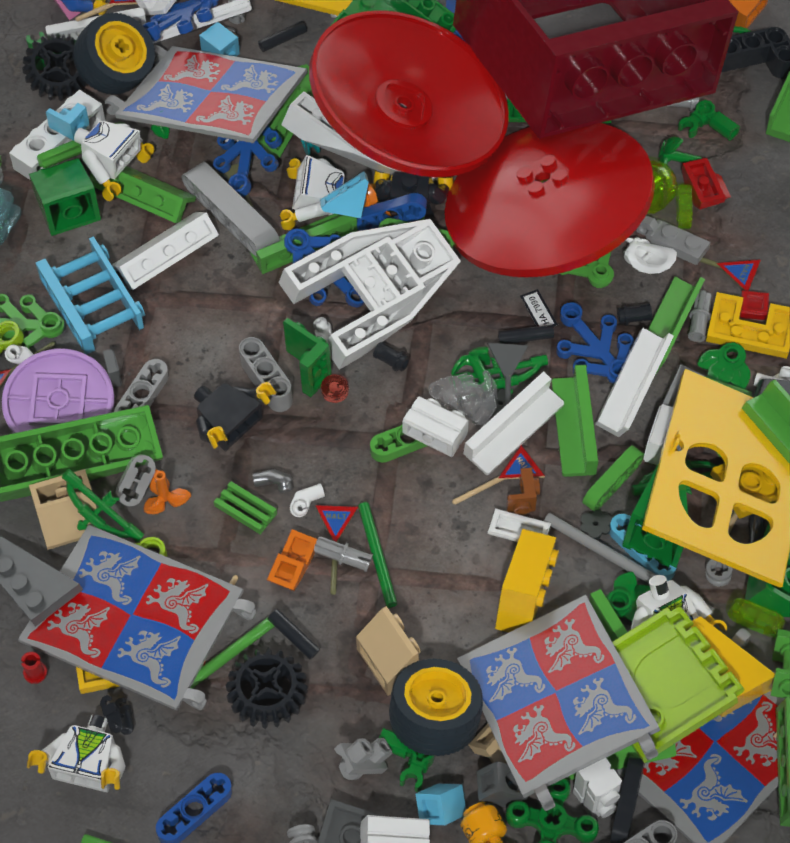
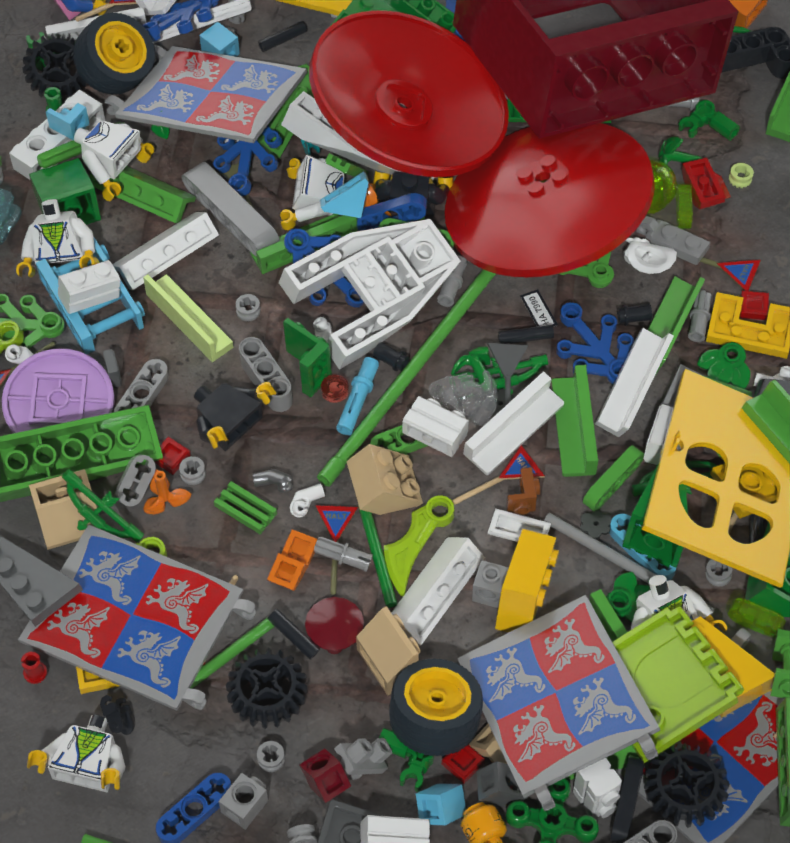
(53, 98): none -> green pin
(57, 238): none -> white torso
(88, 286): none -> white brick
(173, 454): none -> red tile
(188, 317): none -> yellowish green panel
(195, 478): none -> light grey bush
(239, 812): none -> light grey brick
(248, 315): none -> light grey bush
(268, 747): none -> light grey bush
(325, 775): none -> dark red brick
(334, 624): none -> dark red dish
(337, 463): none -> bright green piece
(344, 165): none -> bright green tile
(361, 386): none -> medium azure pin
(383, 480): none -> tan slope
(403, 553): none -> lime piece
(437, 587): none -> white panel
(452, 284): none -> light grey pin
(463, 763): none -> red tile
(489, 583): none -> light grey brick
(707, 775): none -> black gear
(739, 181): none -> yellowish green bush

